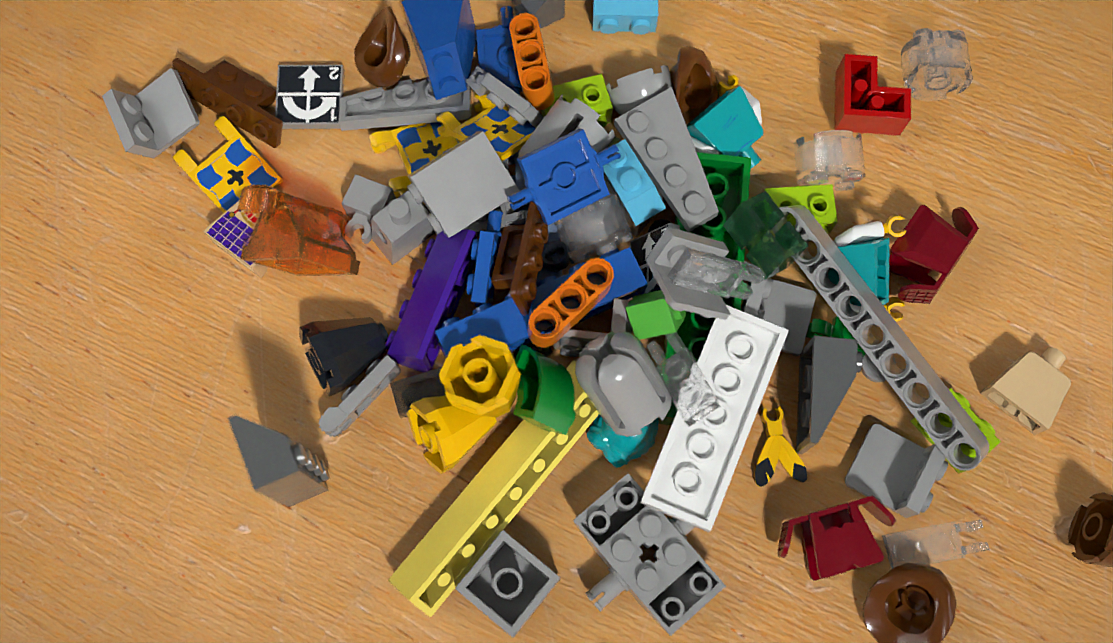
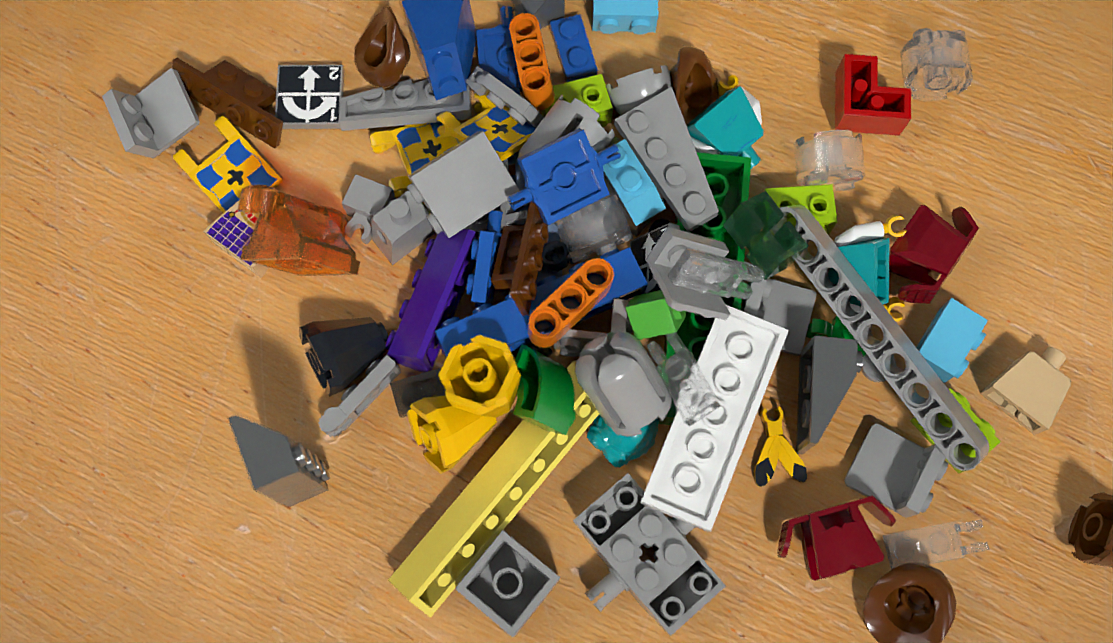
(573, 48): none -> blue plate
(950, 339): none -> medium azure brick

